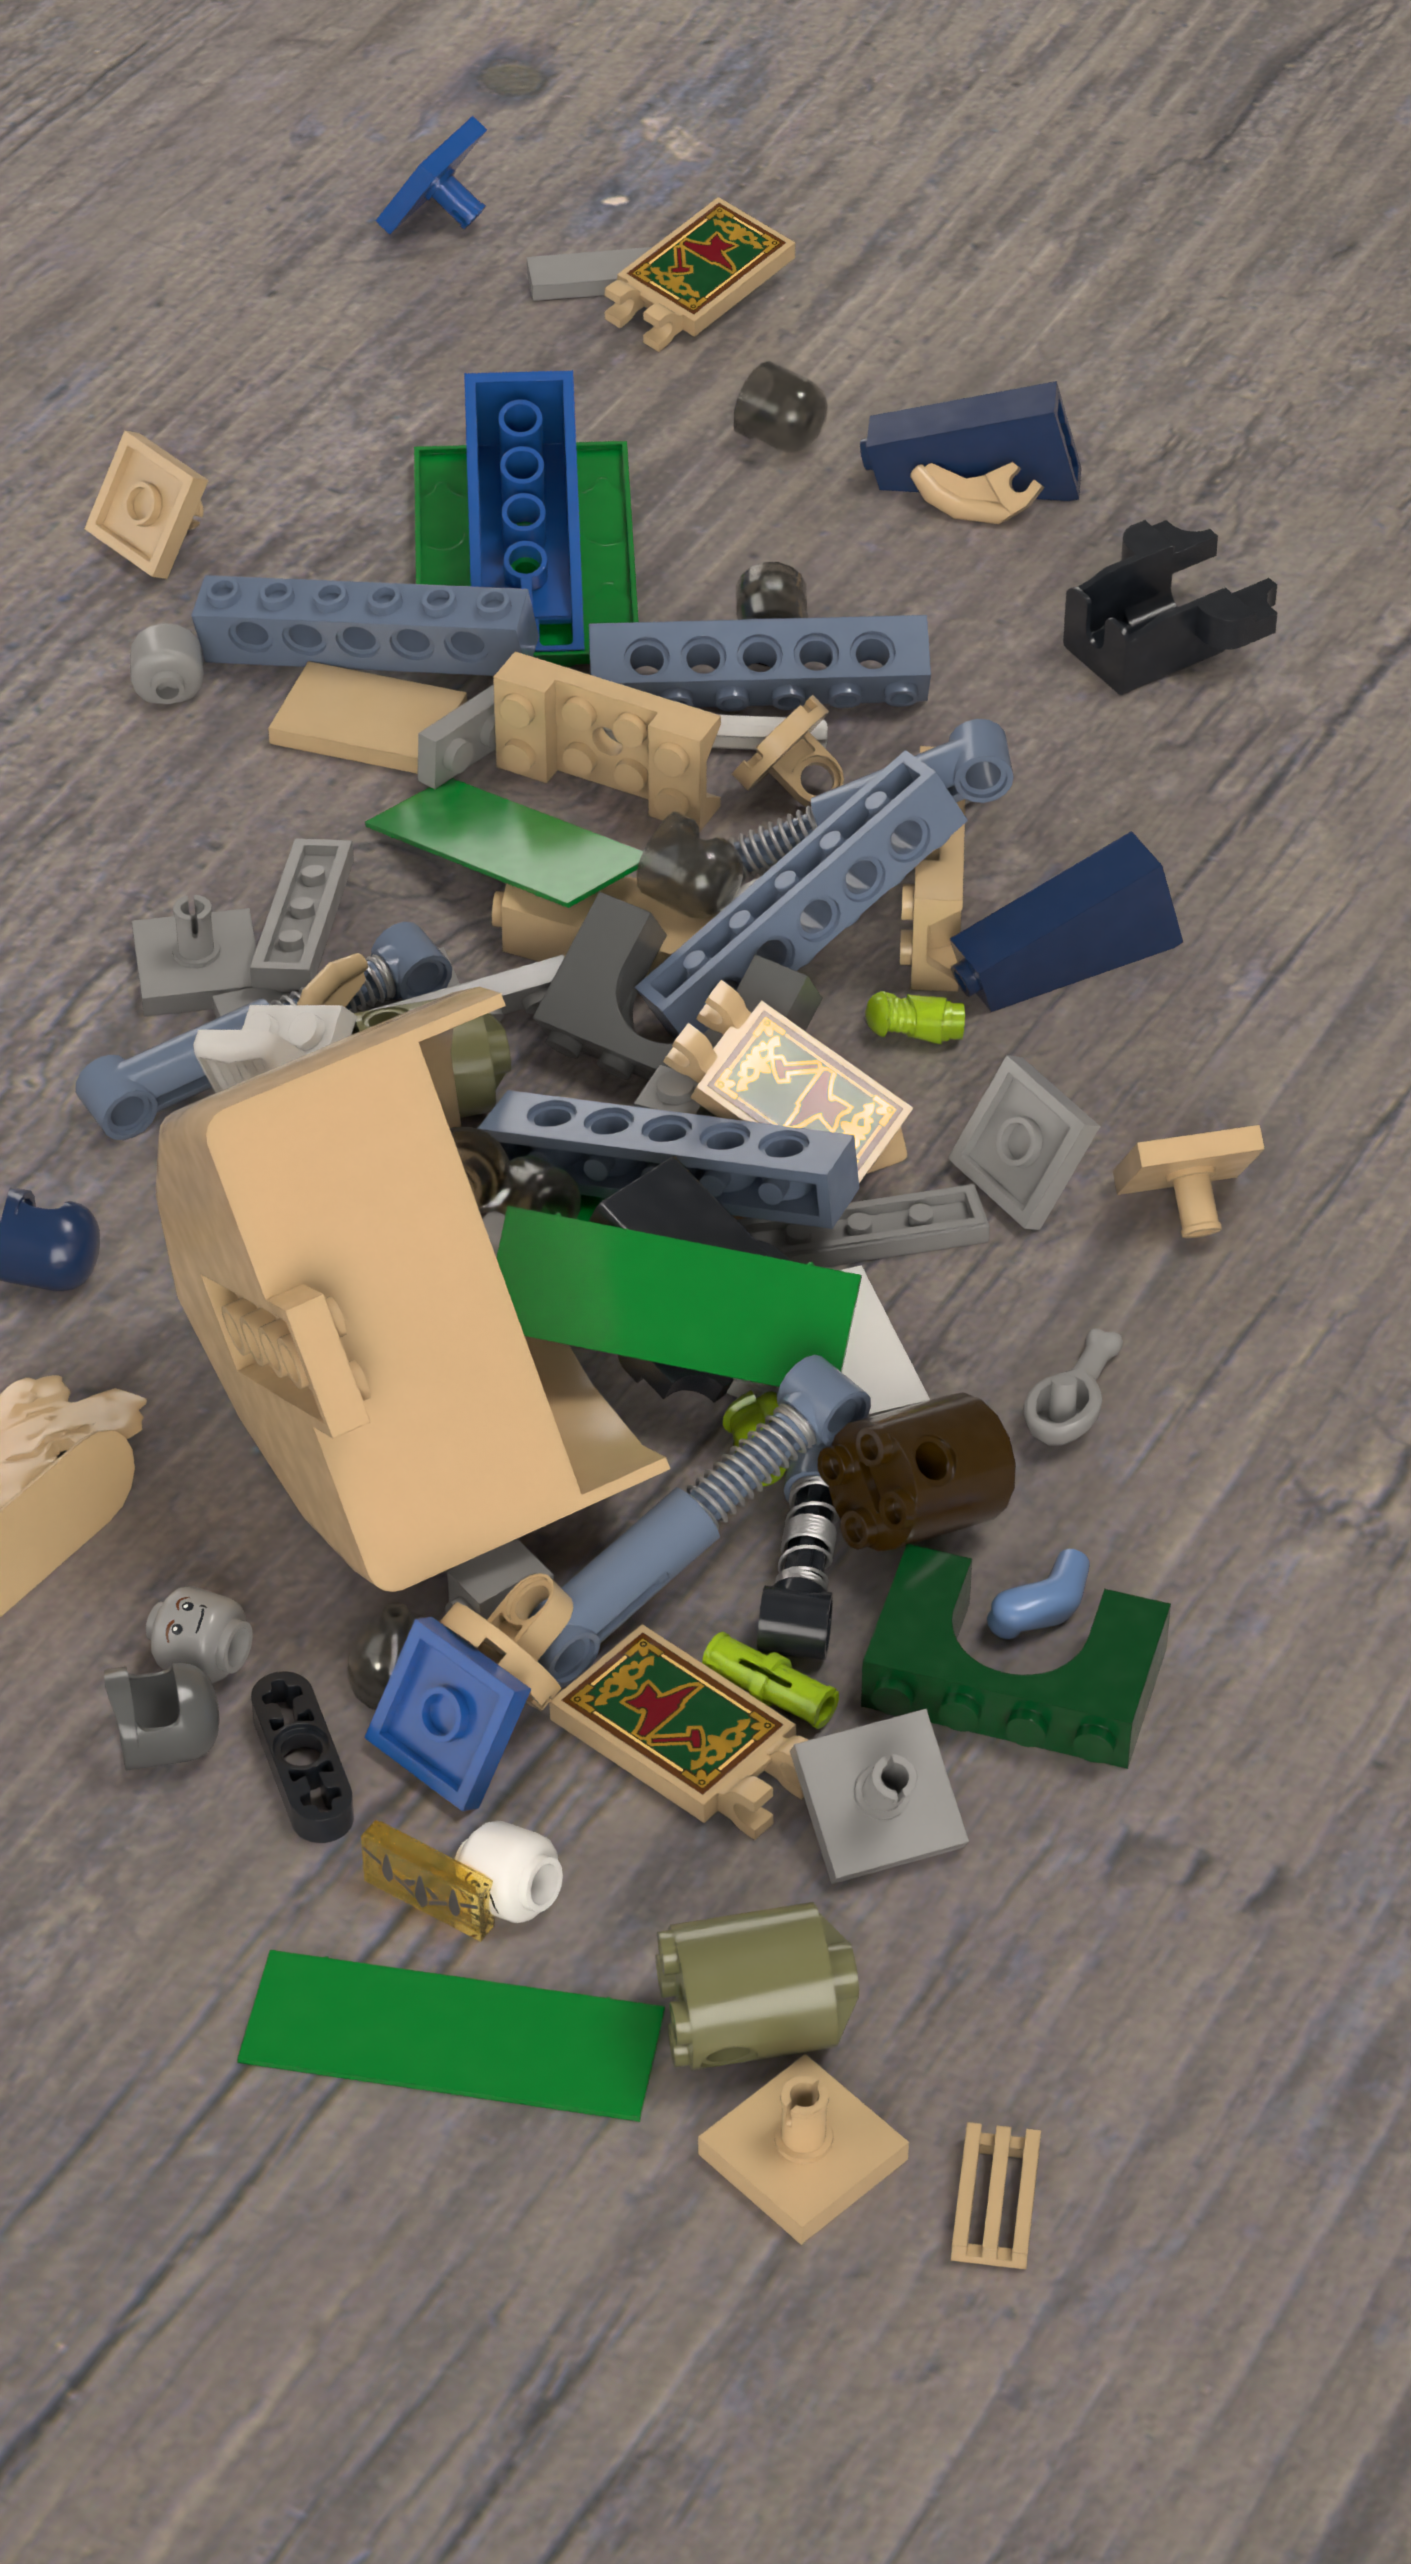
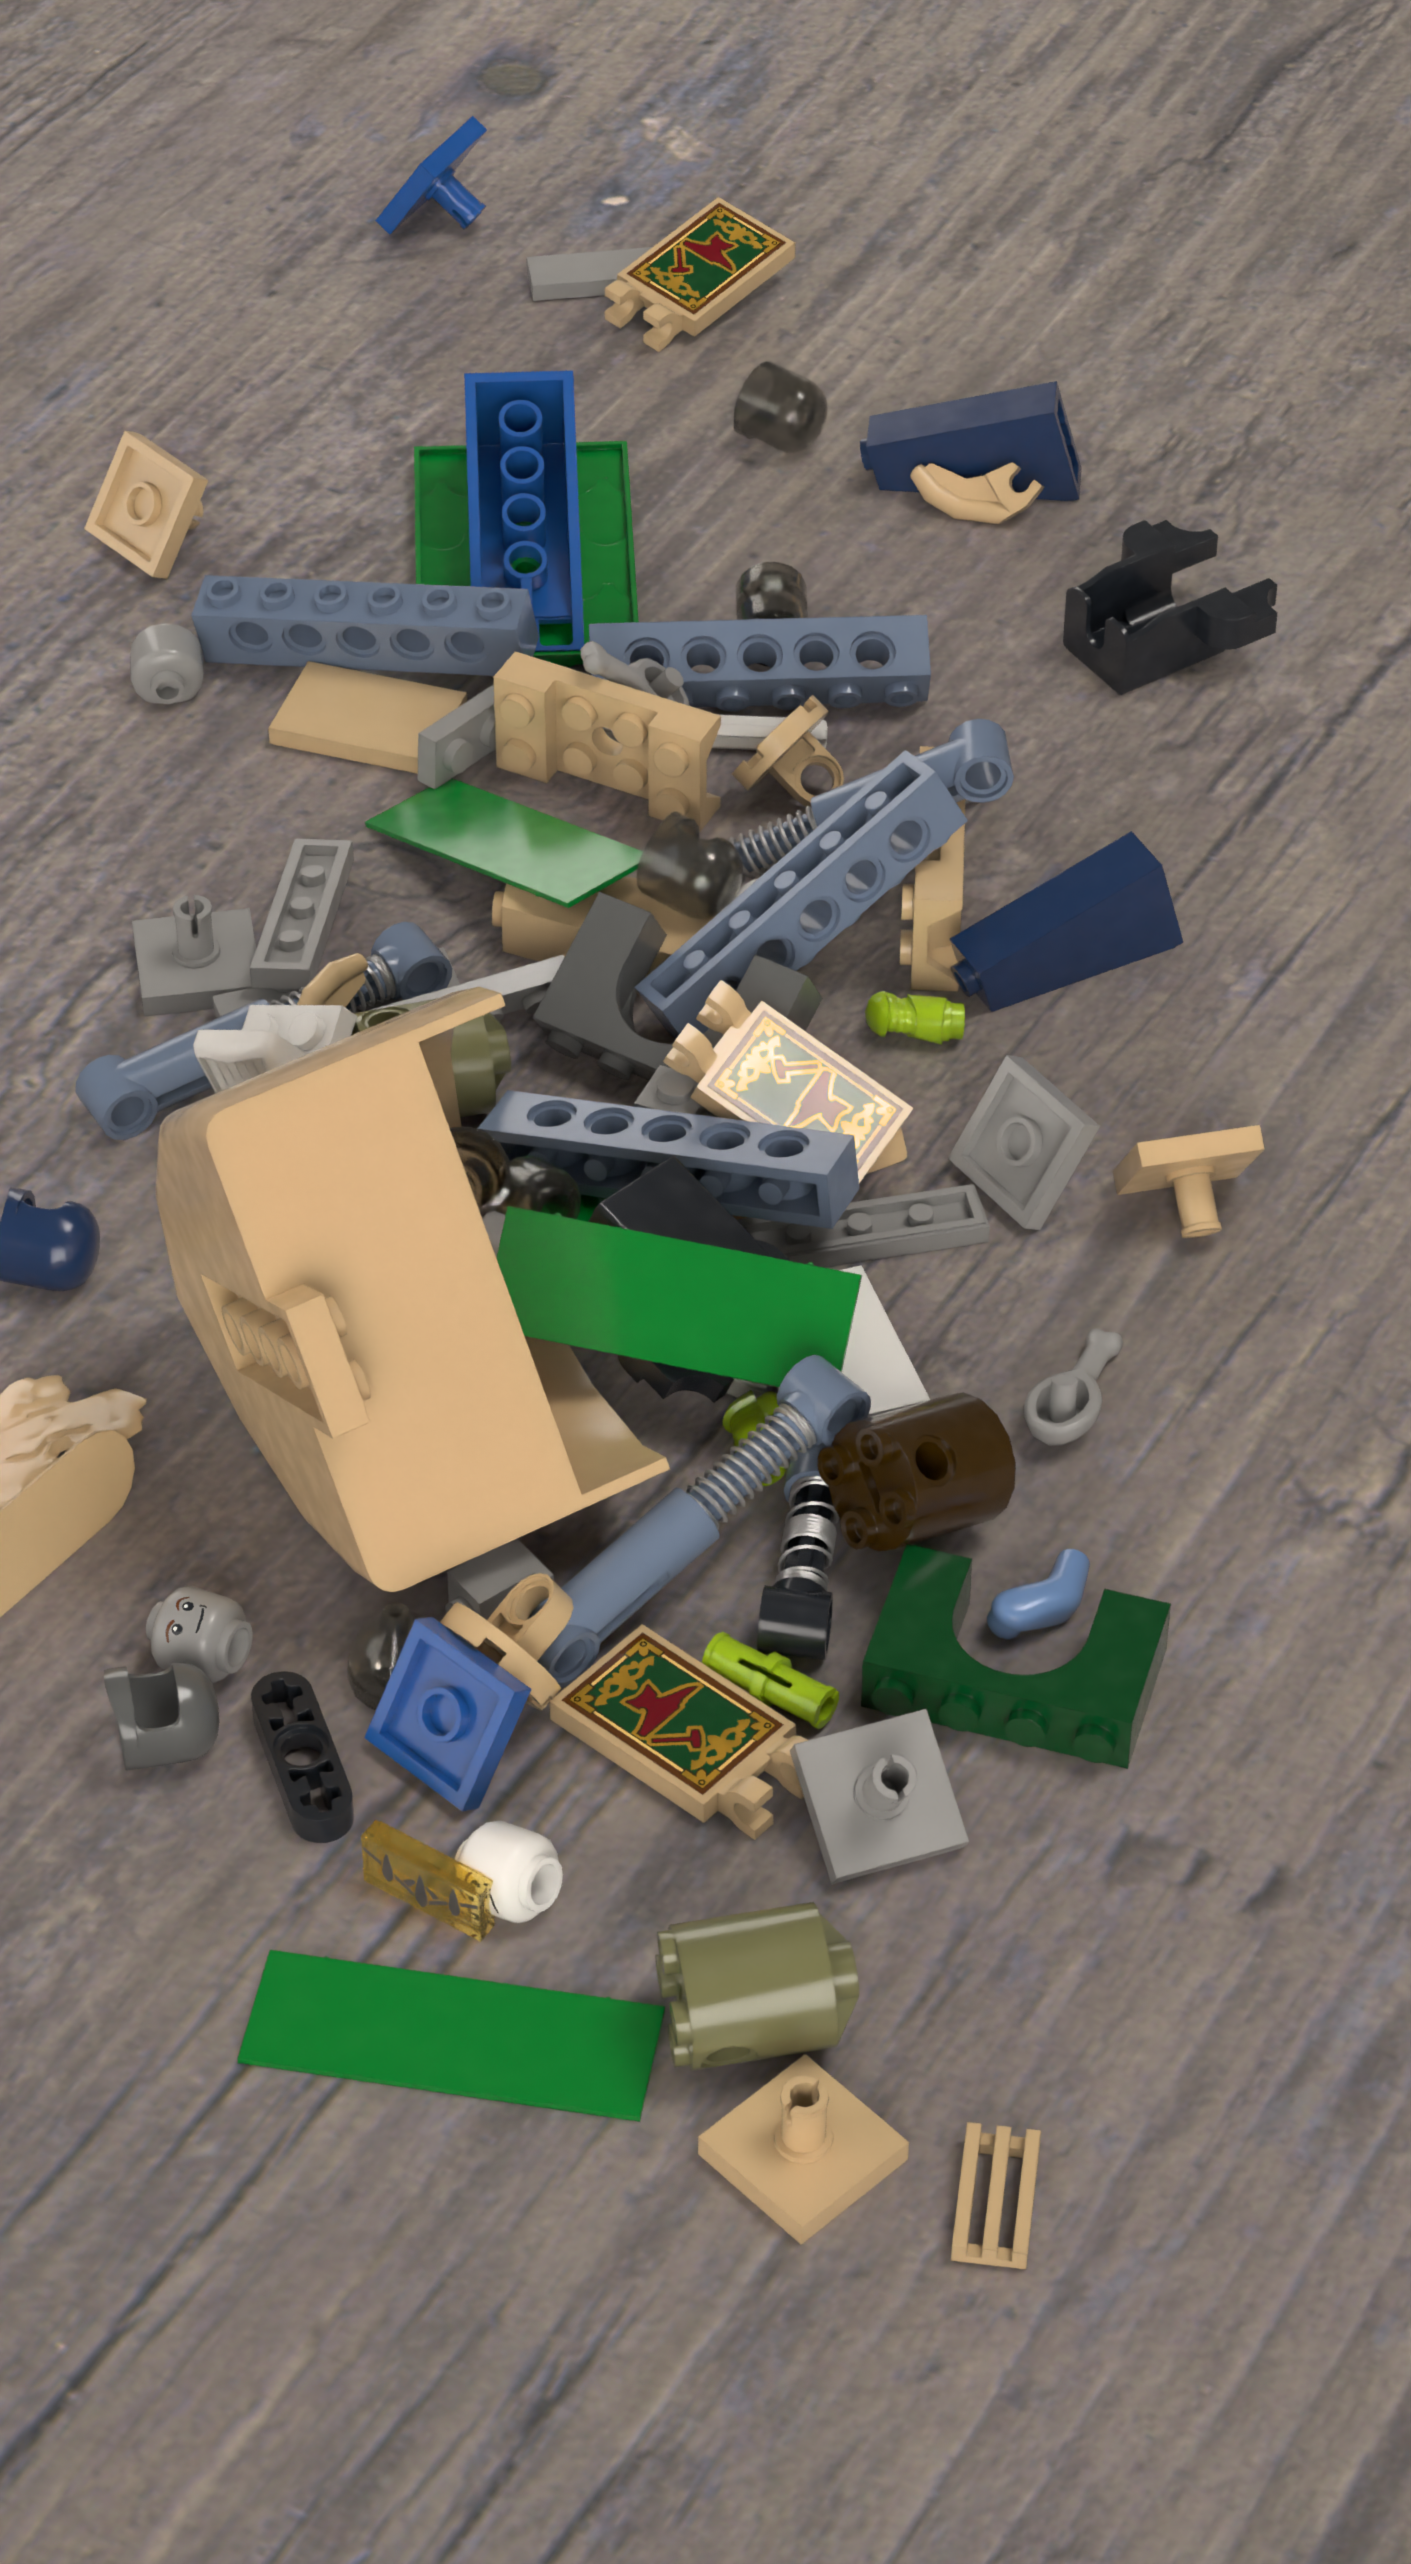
(641, 675): none -> light grey piece

